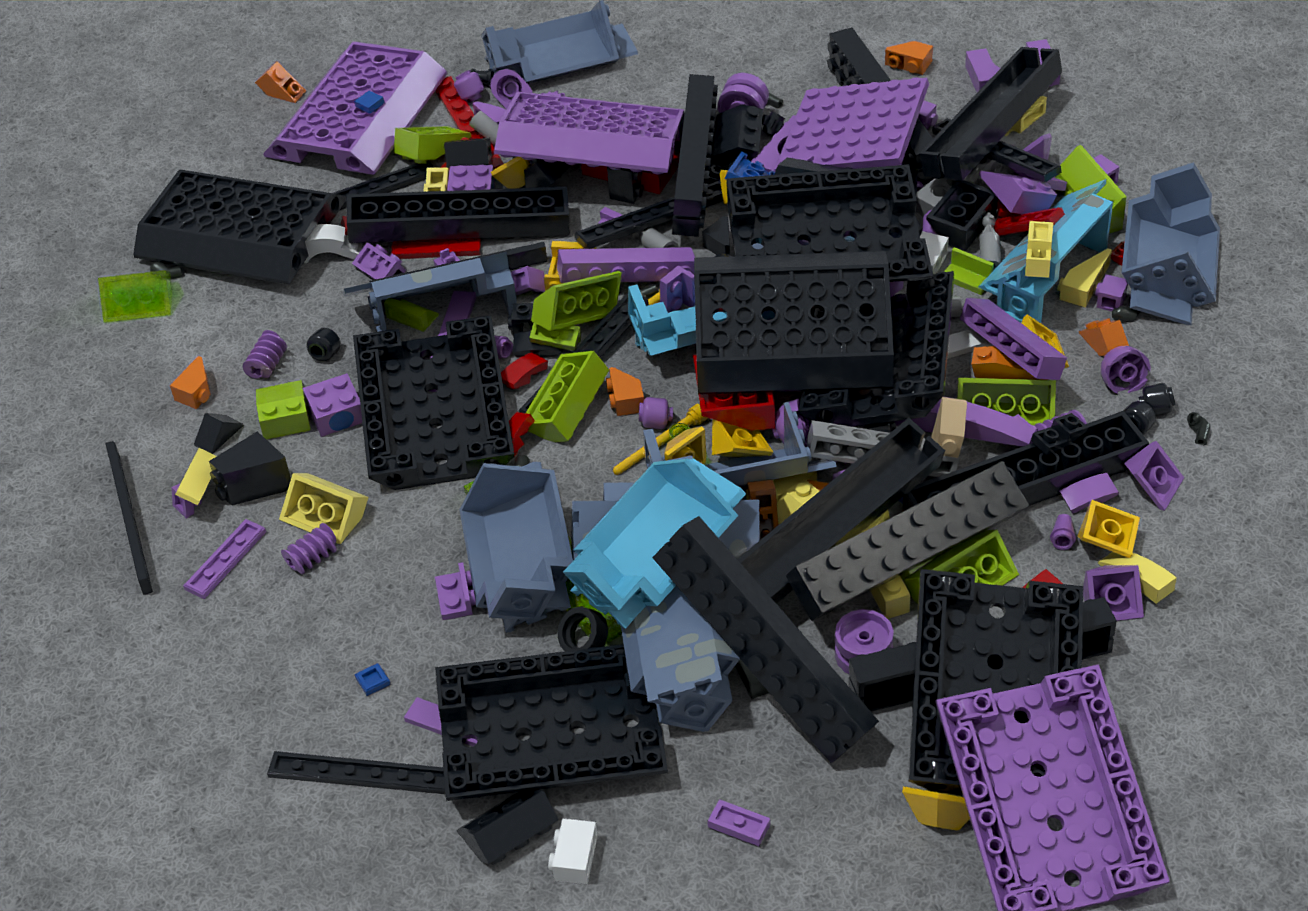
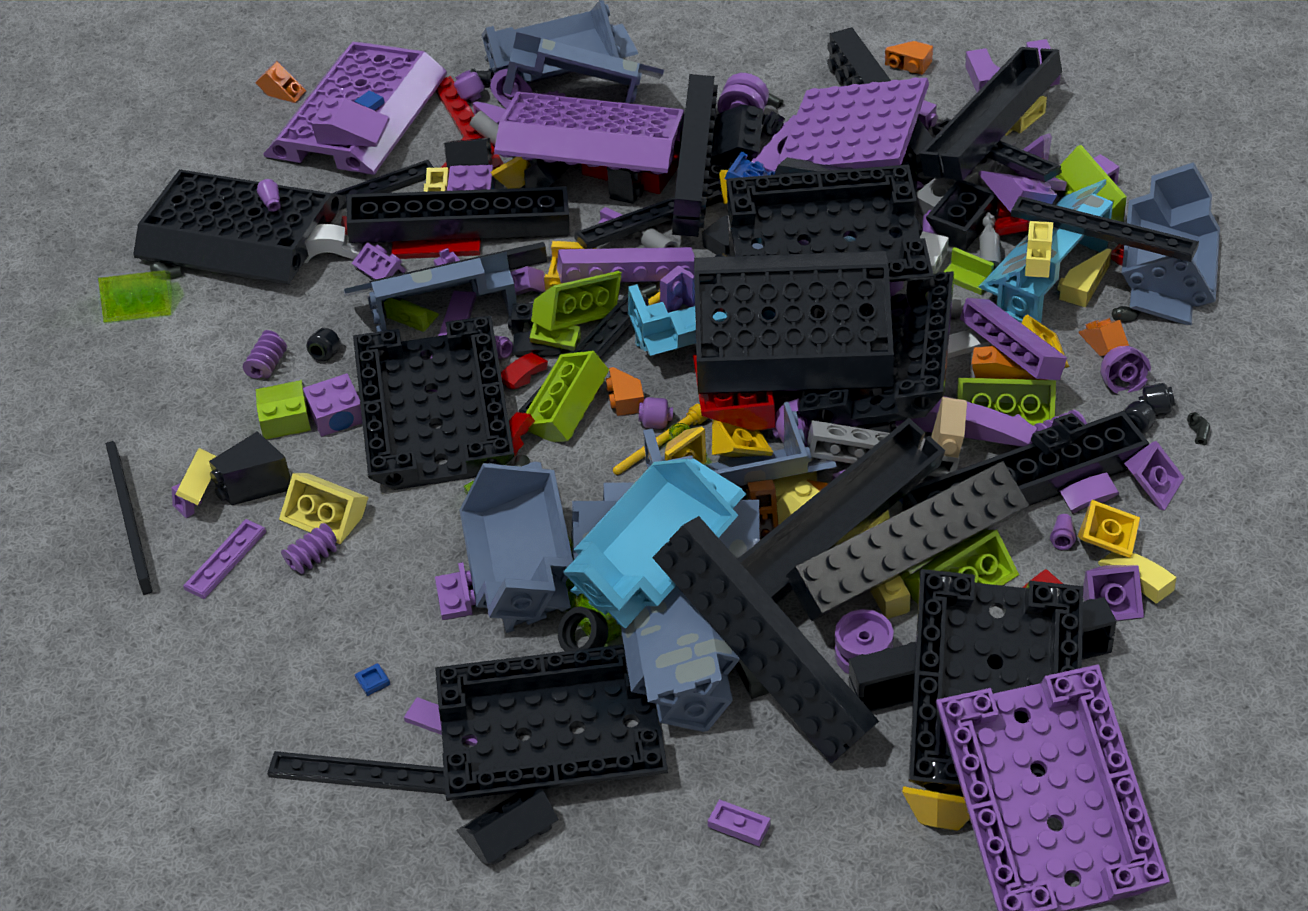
(192, 385): orange slope -> none
(215, 431): black slope -> none
(269, 193): none -> medium lavender cone
(348, 123): none -> medium lavender slope
(425, 142): lime slope -> none
(533, 53): none -> sand blue panel
(574, 851): white brick -> none
(1106, 229): none -> black tile
(1111, 292): medium lavender brick -> none

